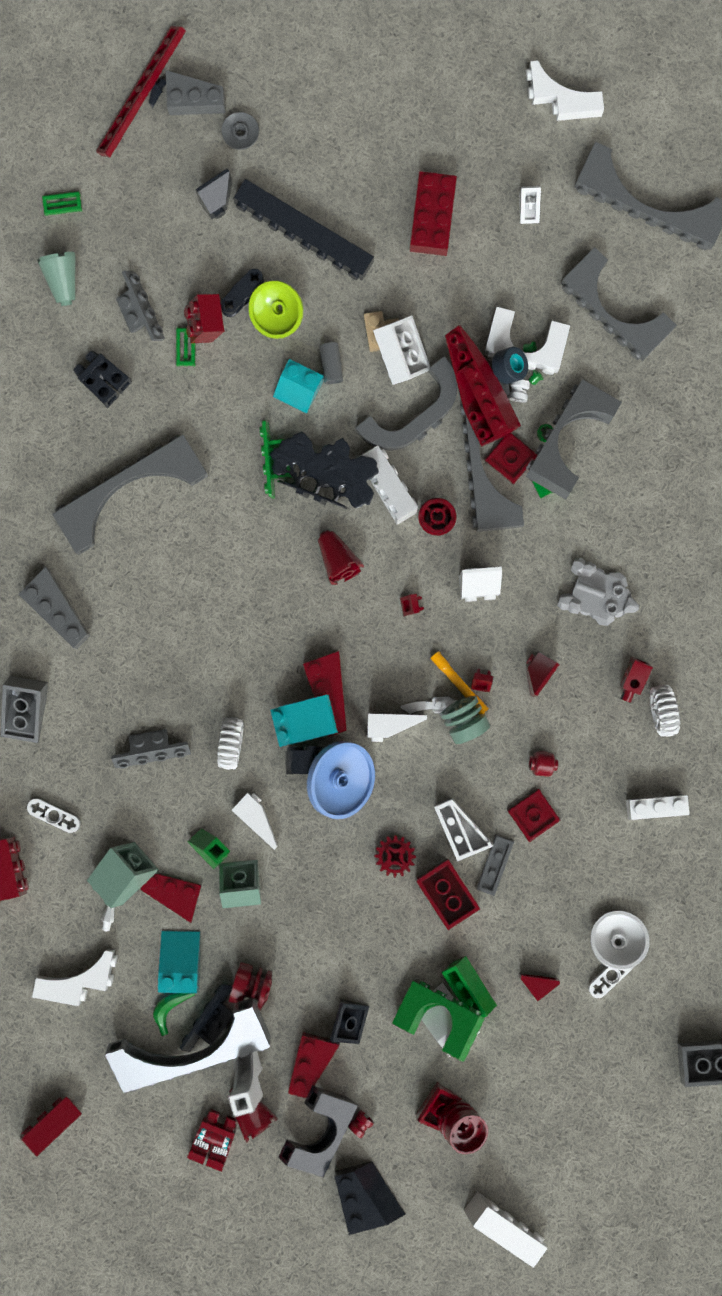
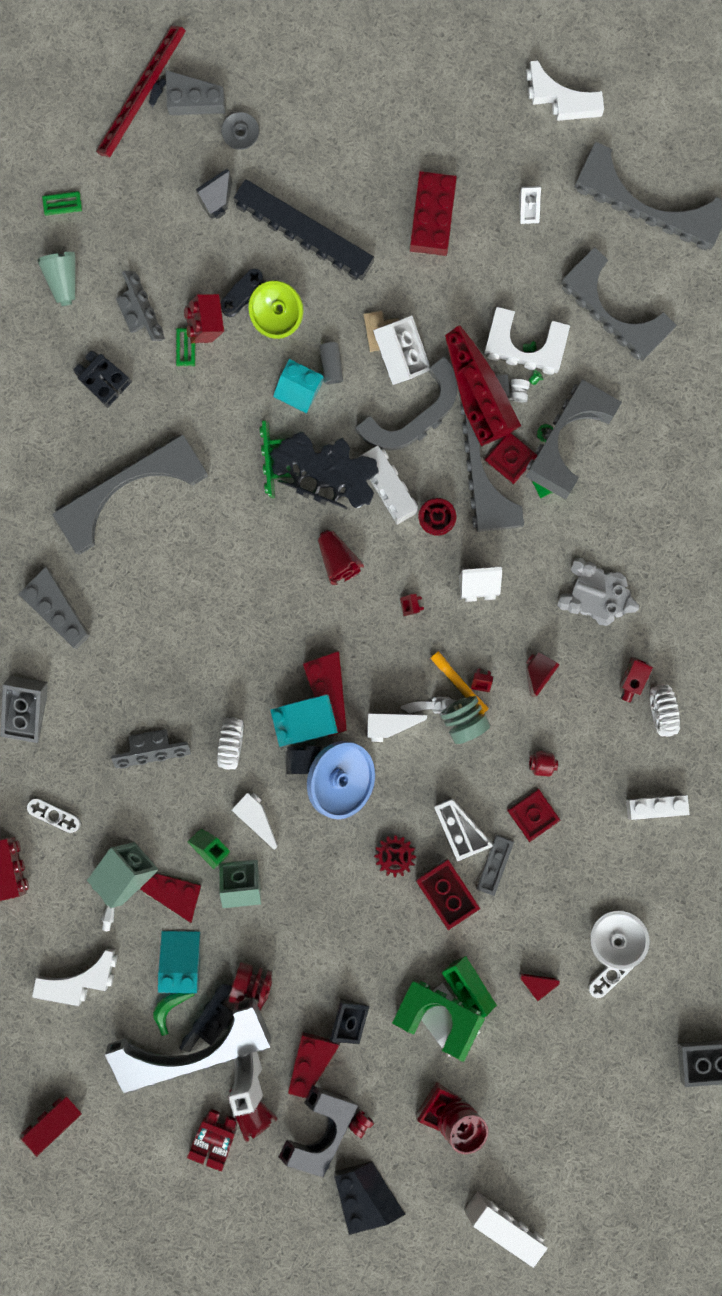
(510, 365): black wheel -> none

